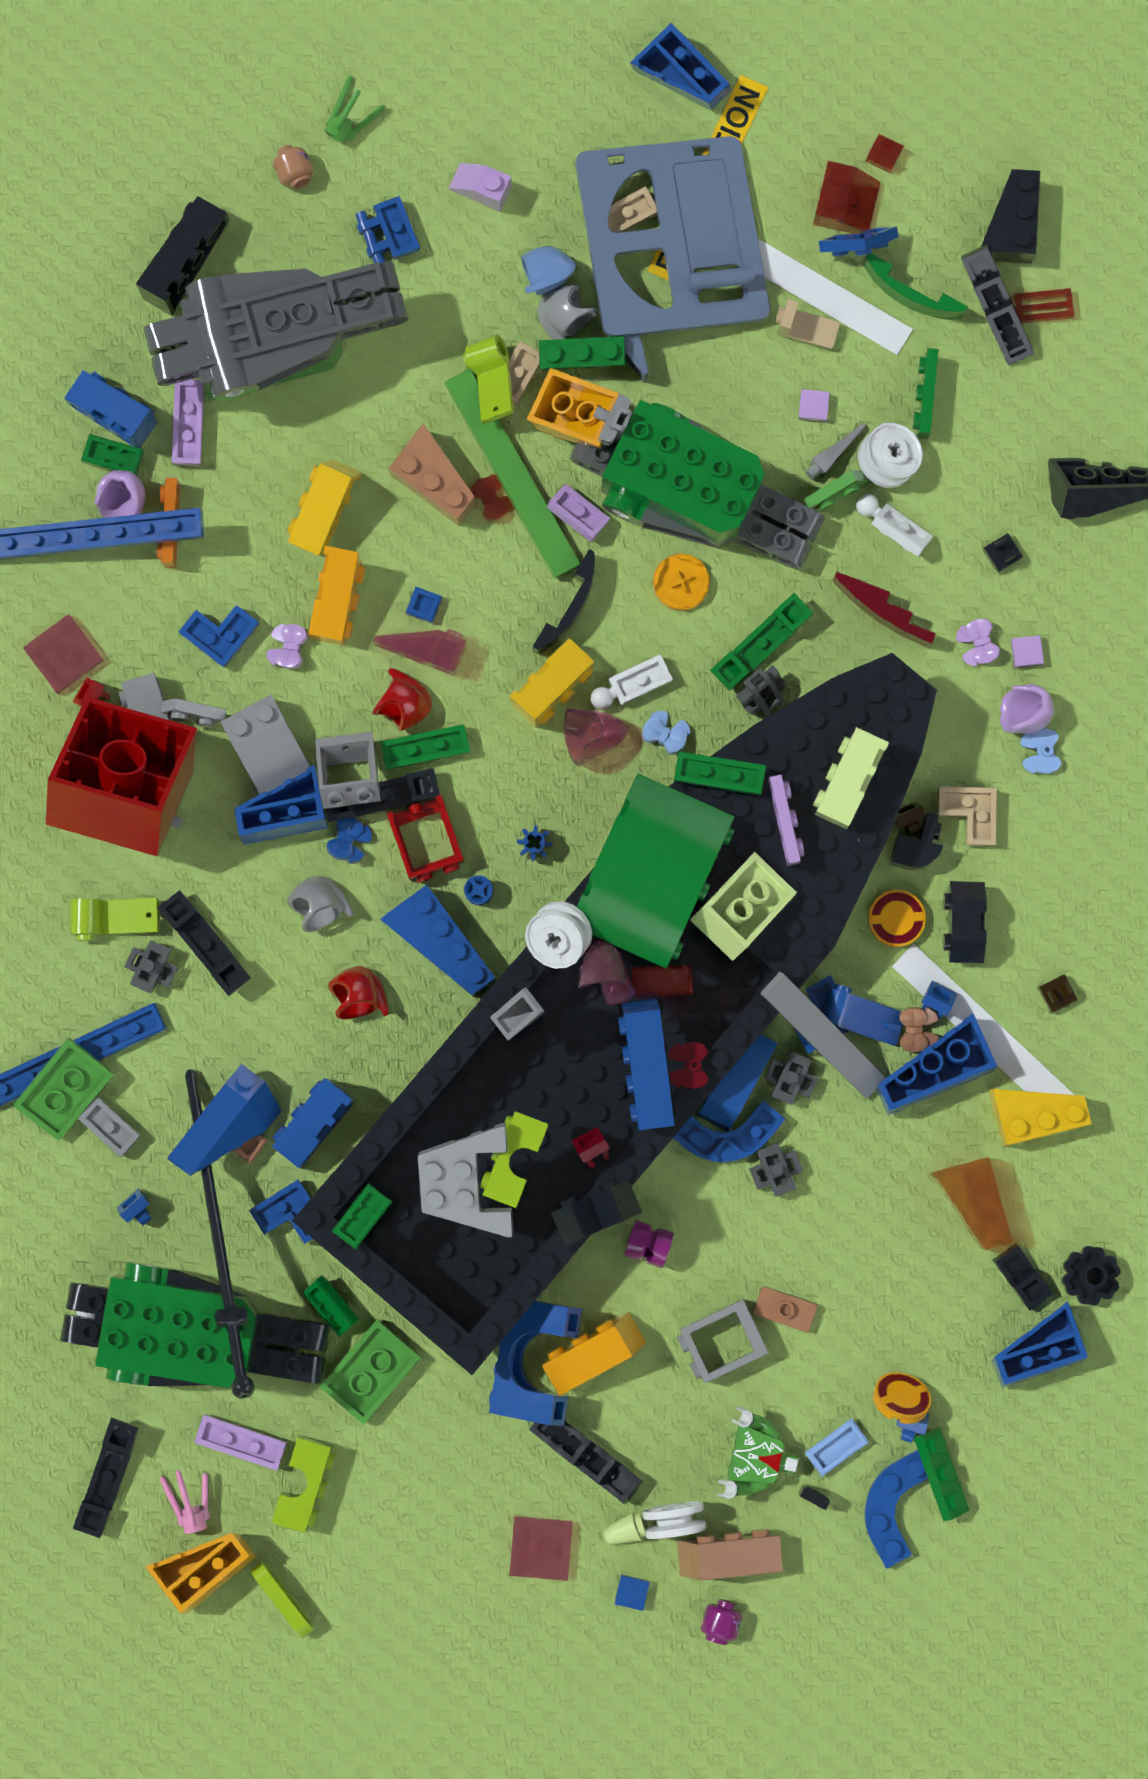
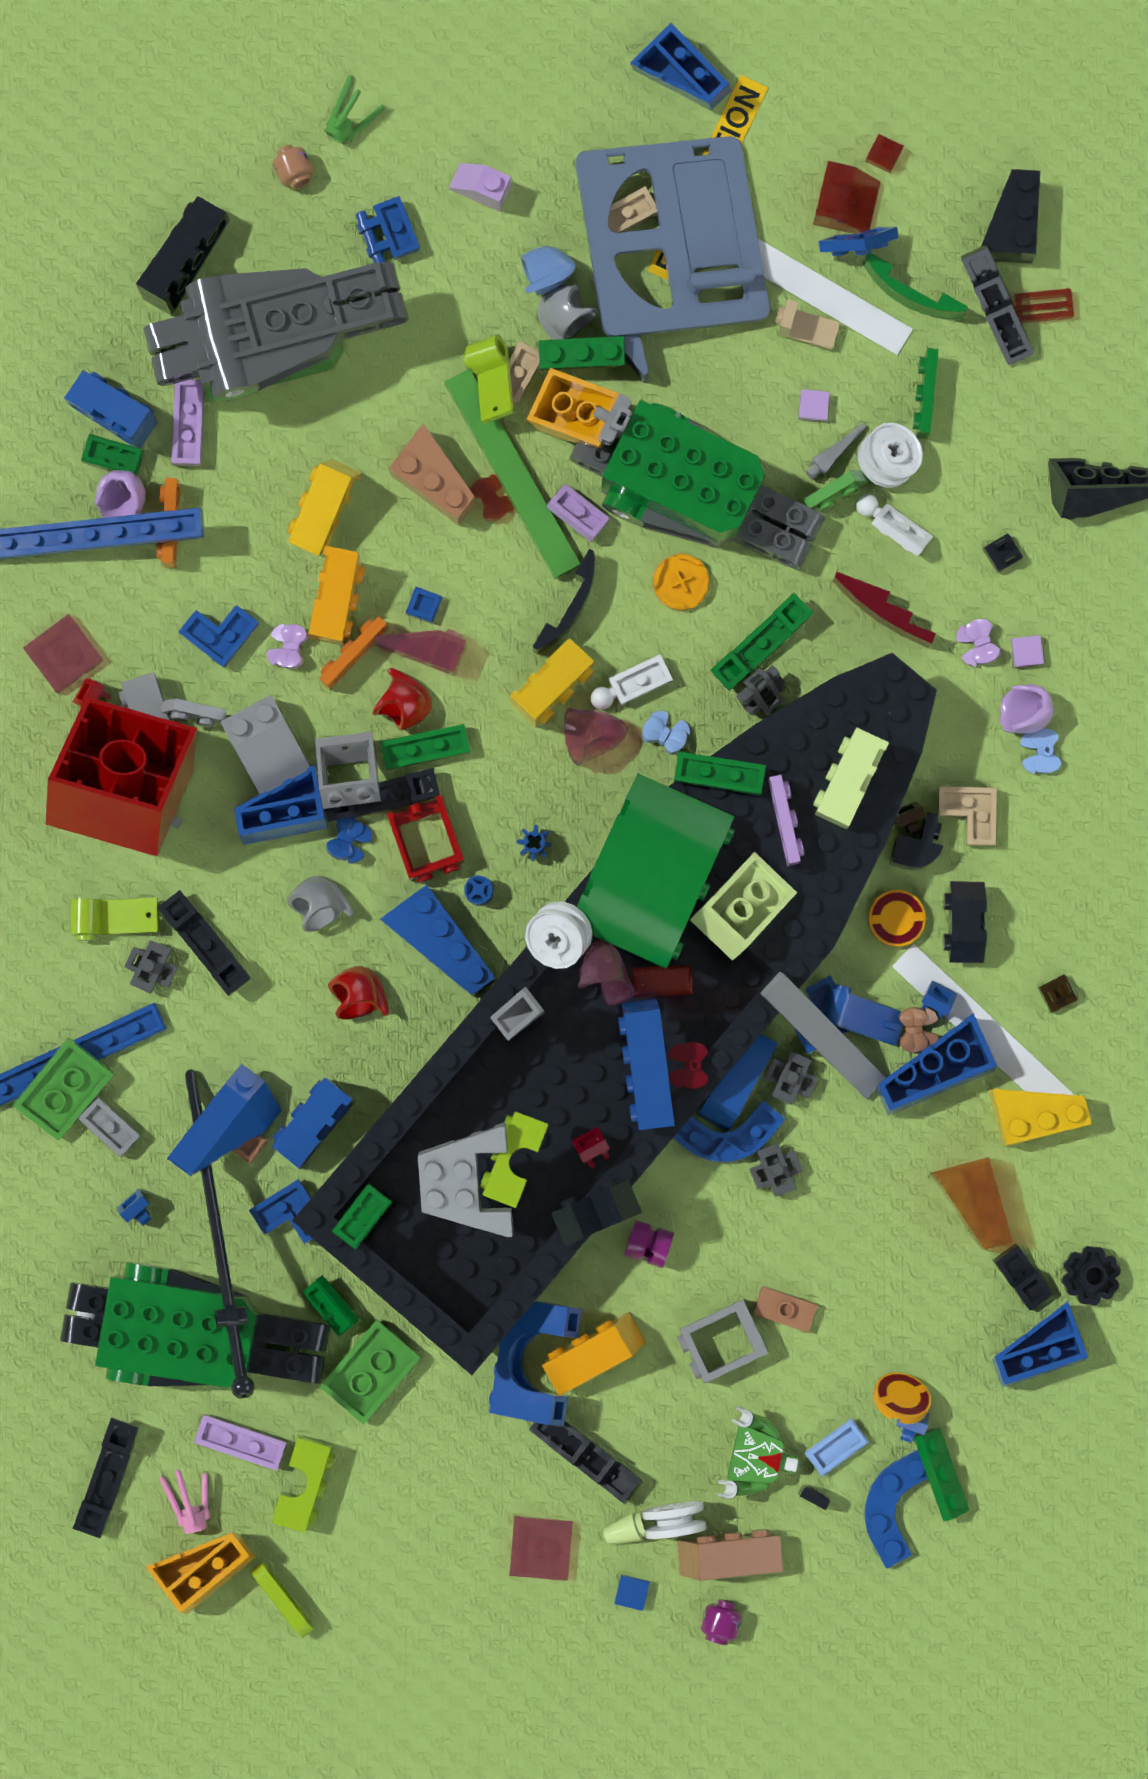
(352, 652): none -> orange plate

